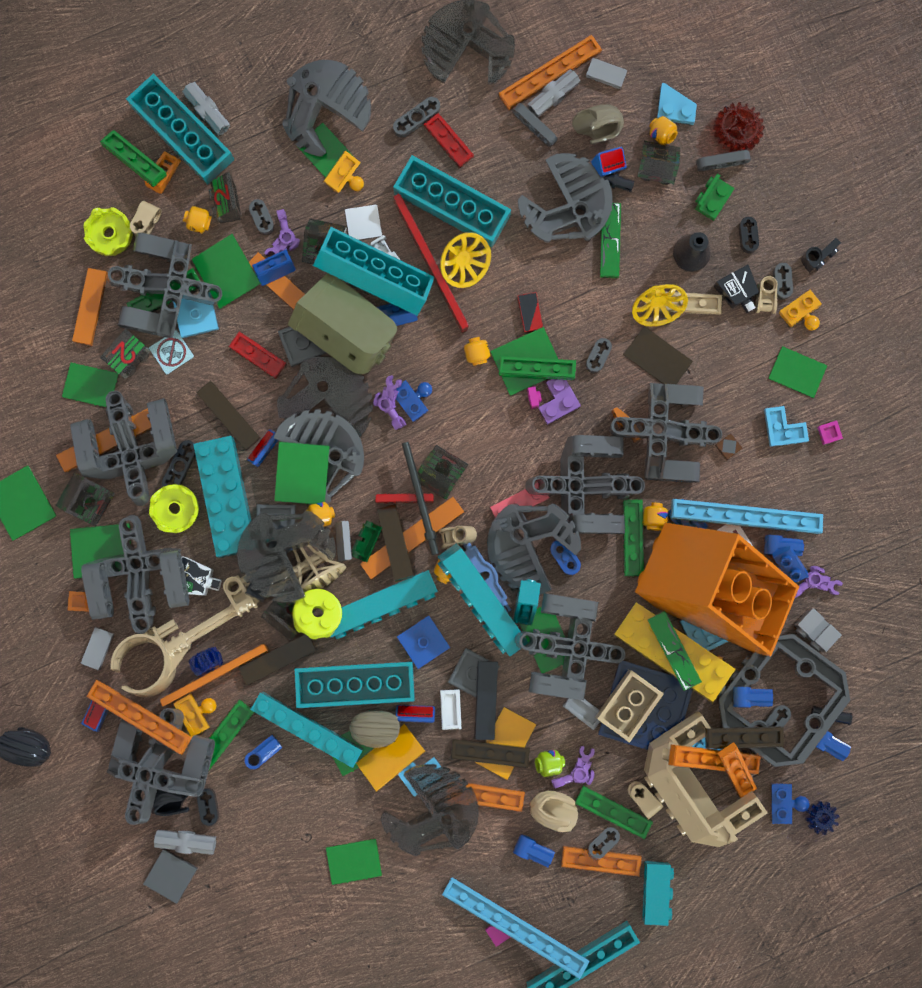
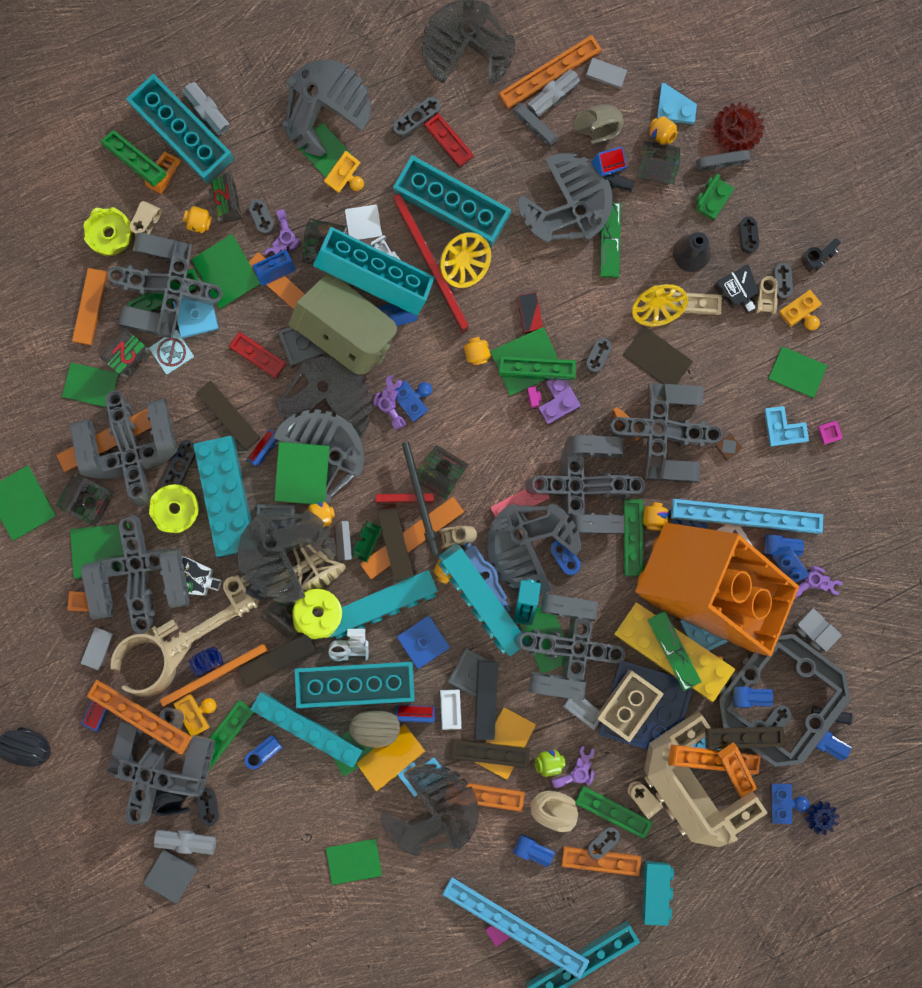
(353, 647): none -> white piece

